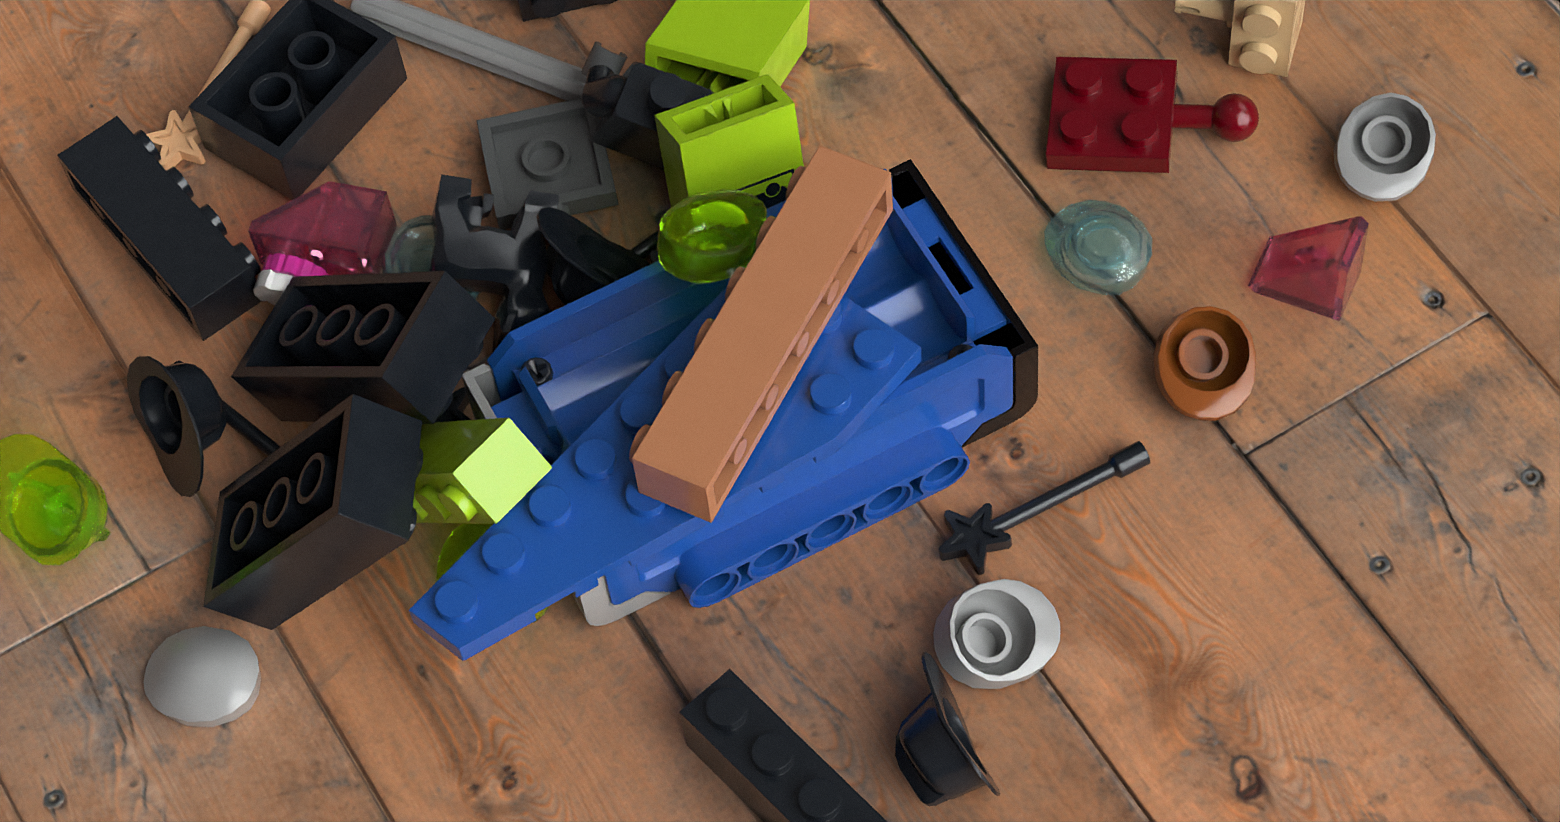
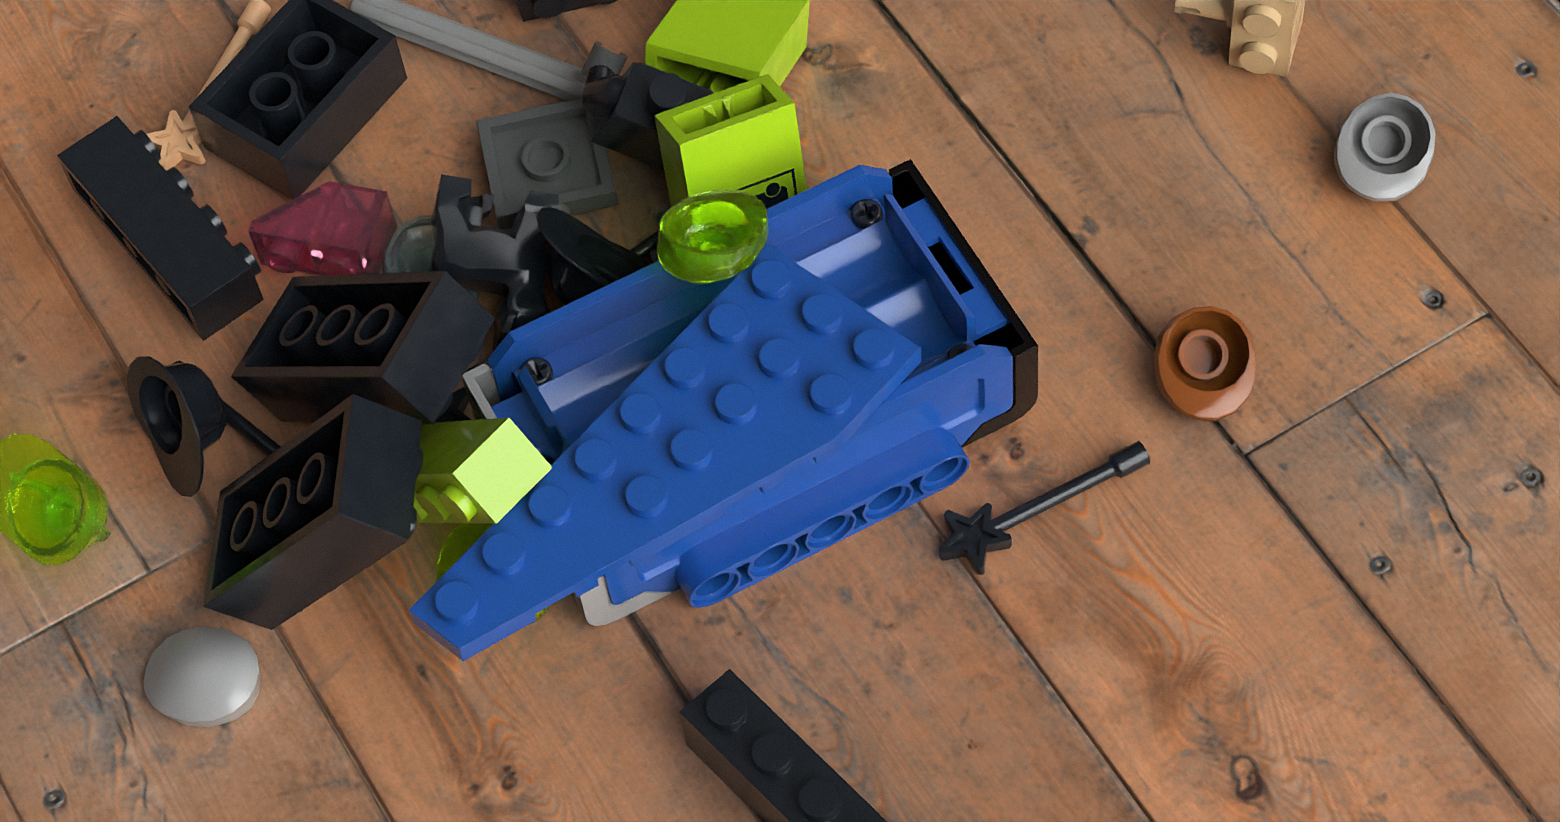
(278, 273): piece -> none
(762, 333): nougat brick -> none
(936, 746): black piece -> none
(996, 634): light grey hat -> none
(1099, 246): clear light blue hat -> none
(1124, 115): dark red plate -> none
(1313, 266): clear pink slope -> none

